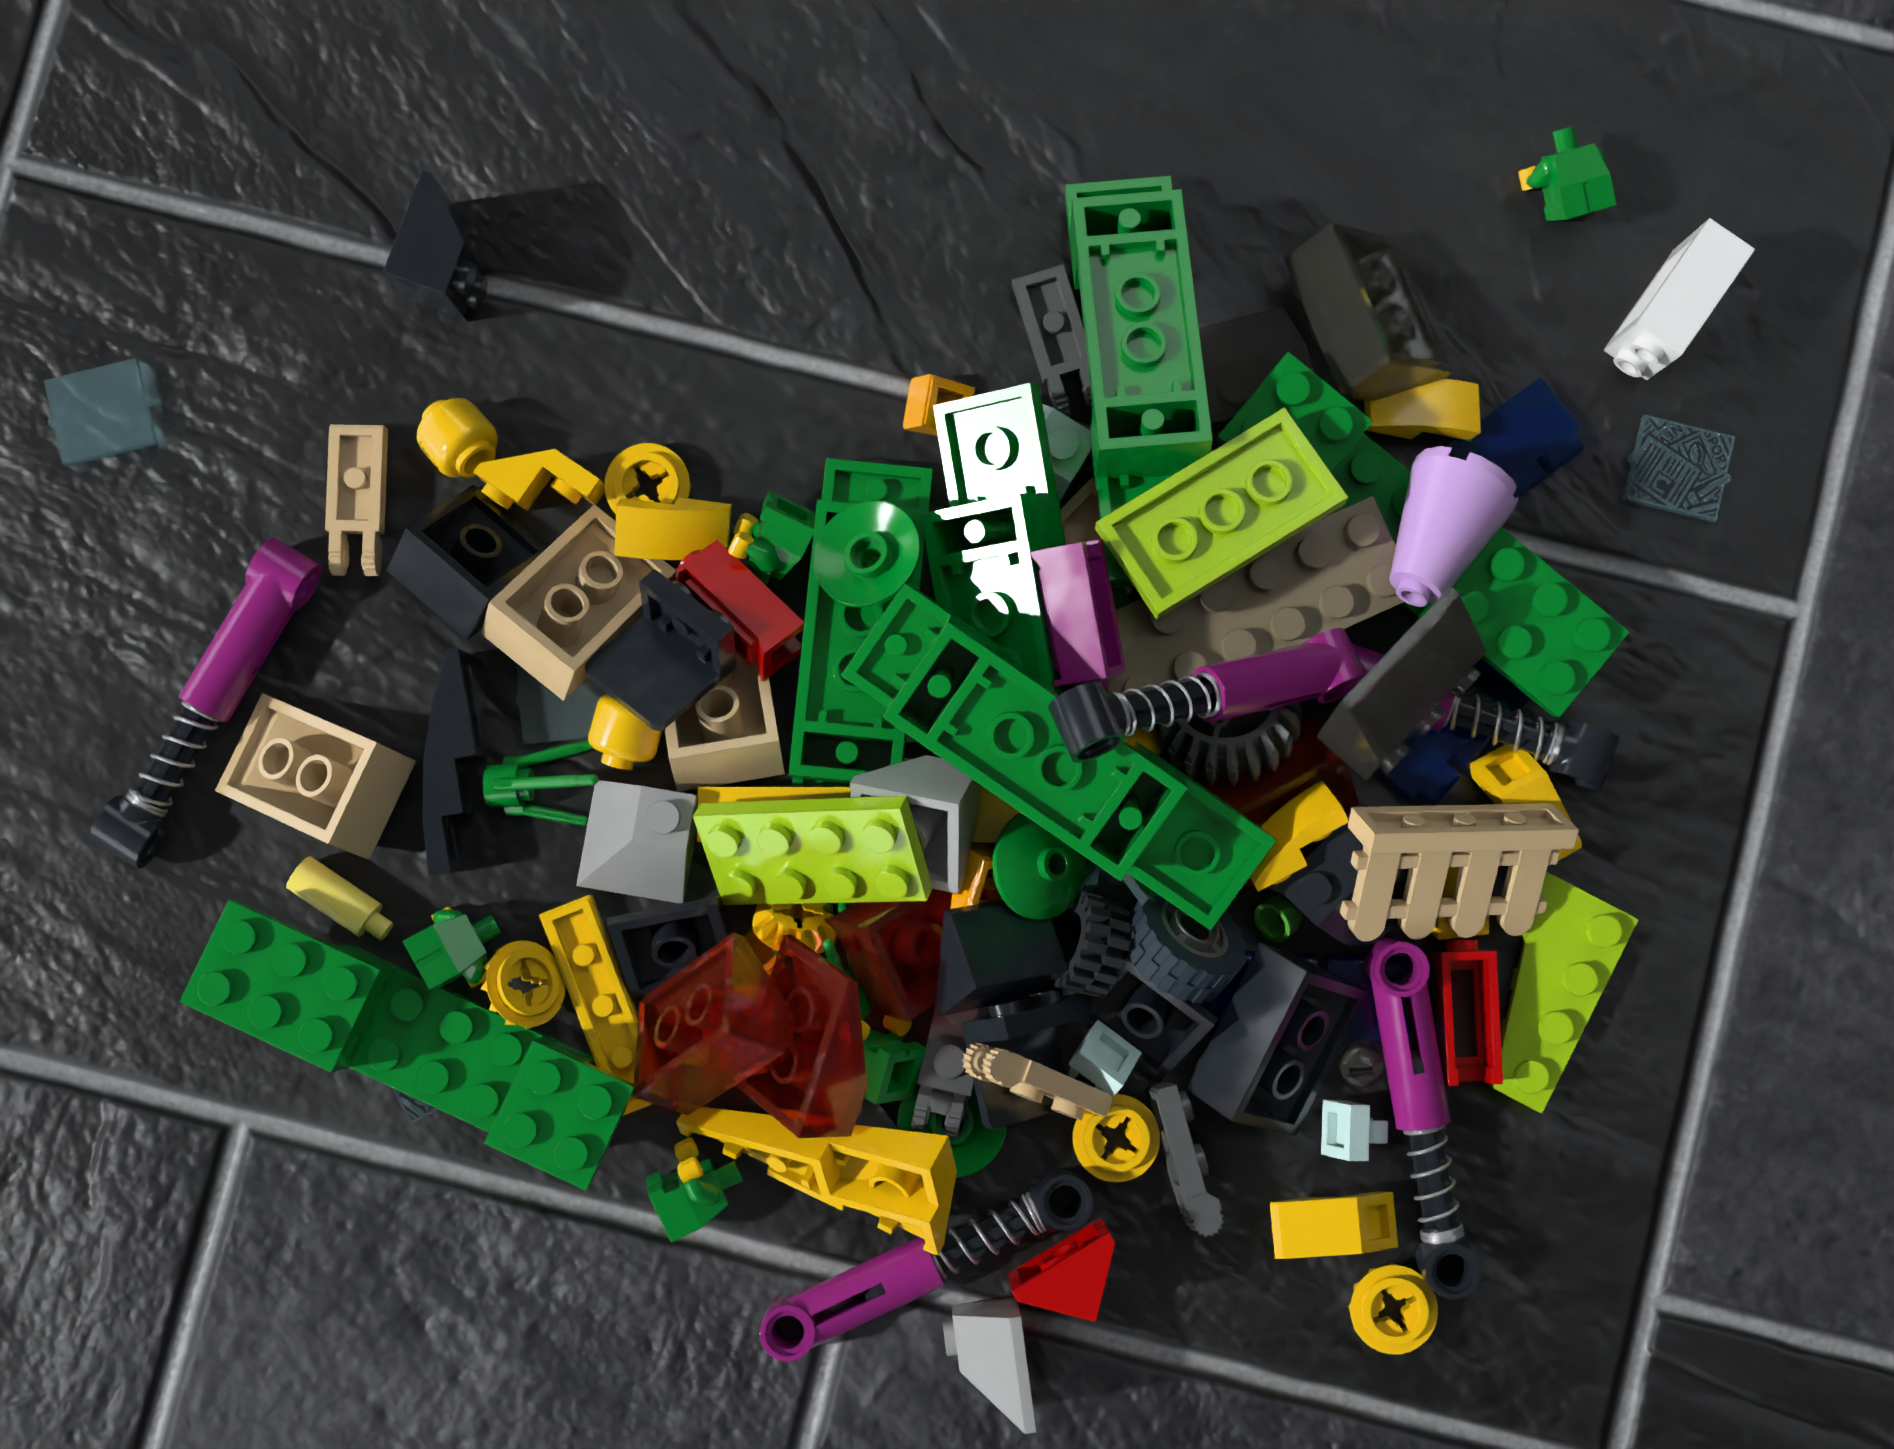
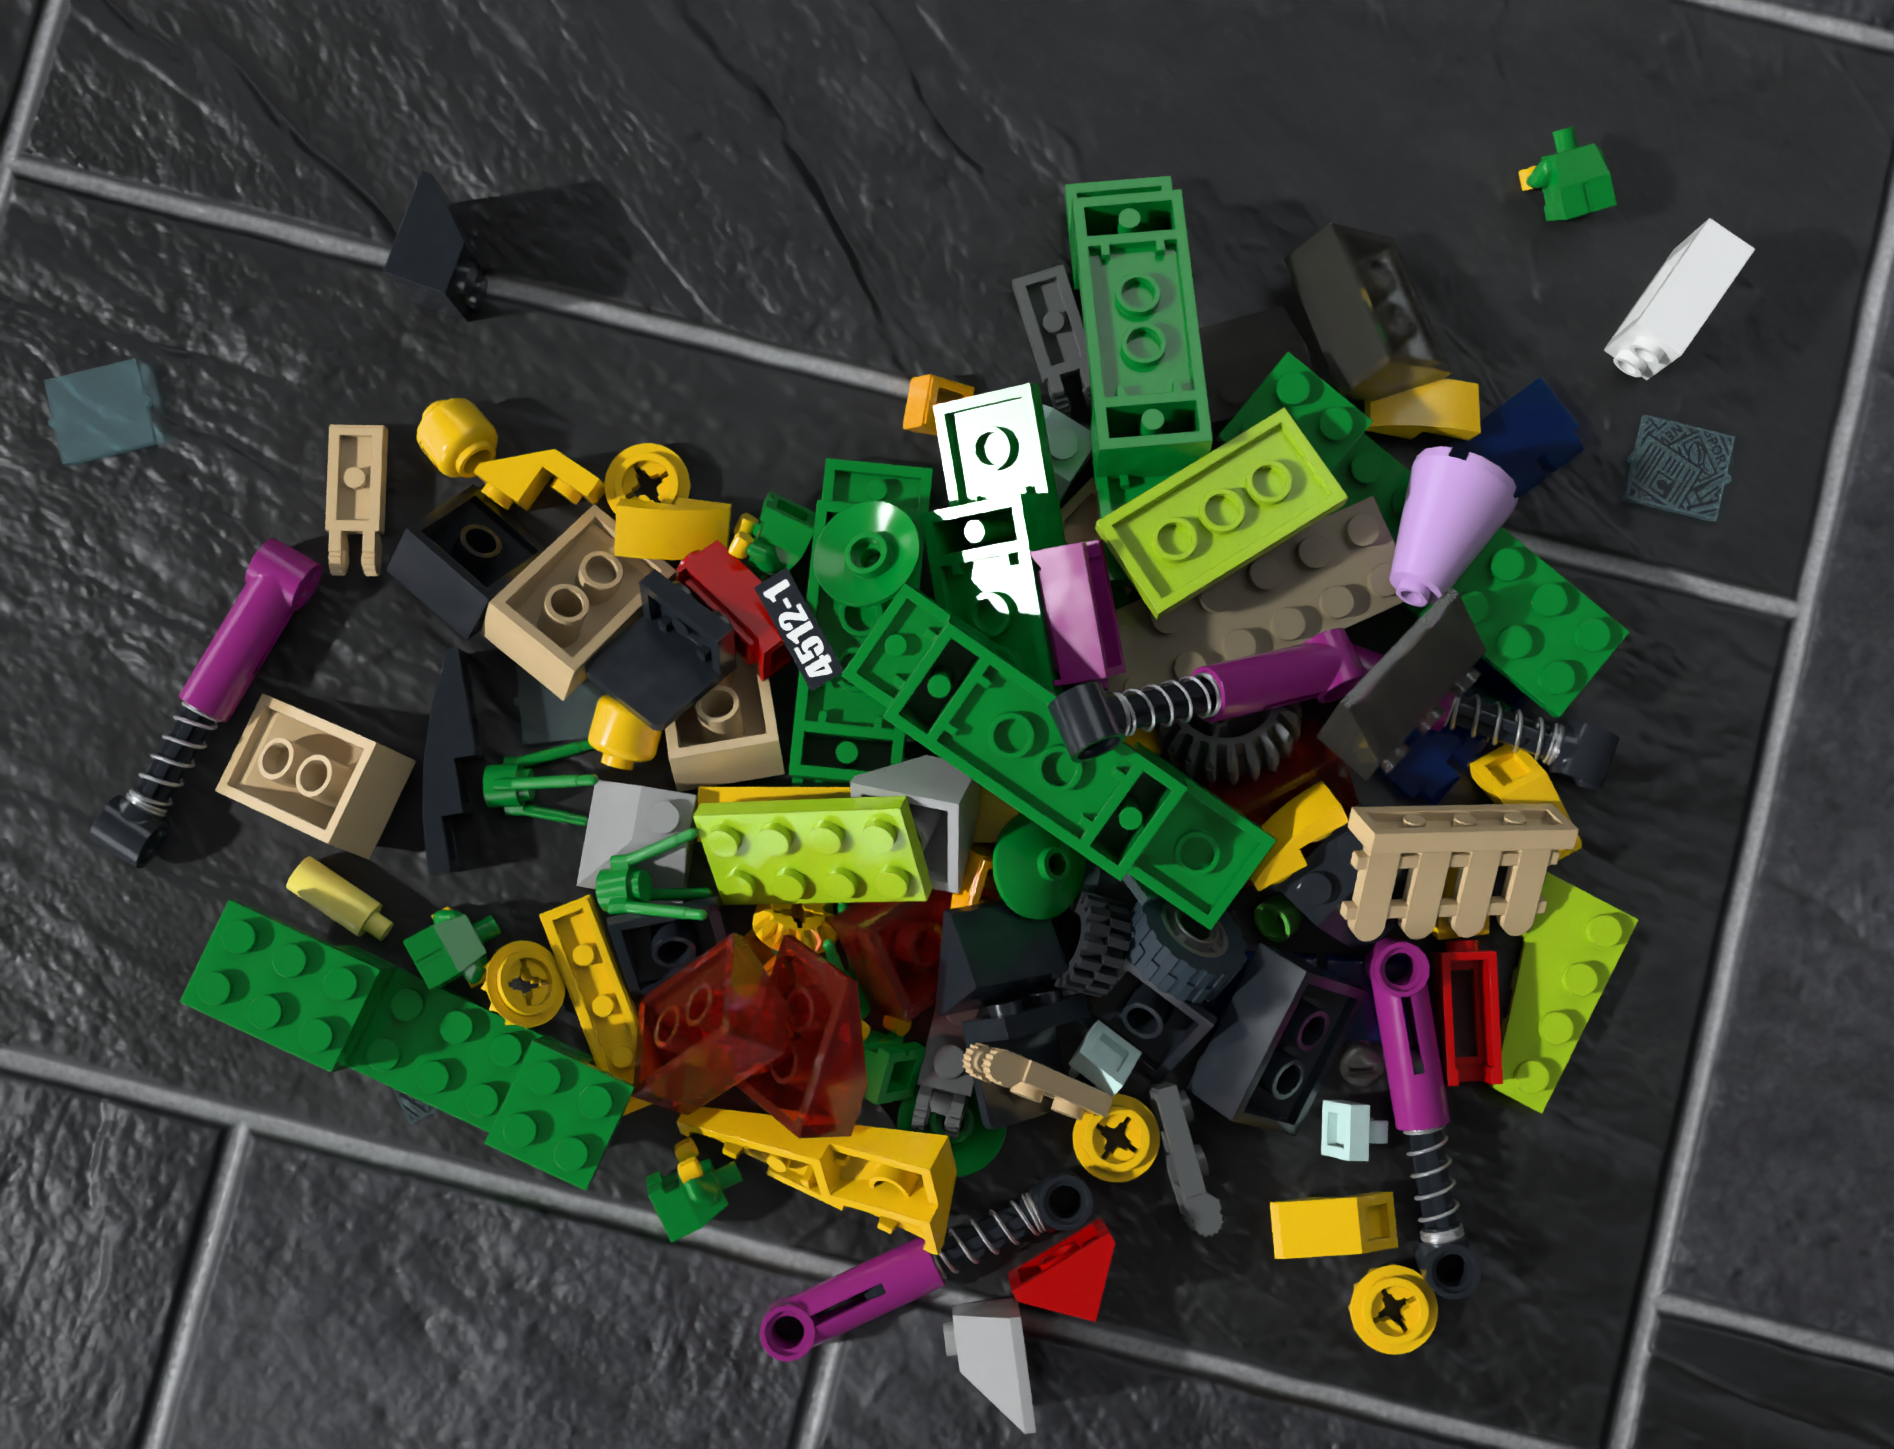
(628, 889): none -> green plant
(799, 629): none -> black sticker

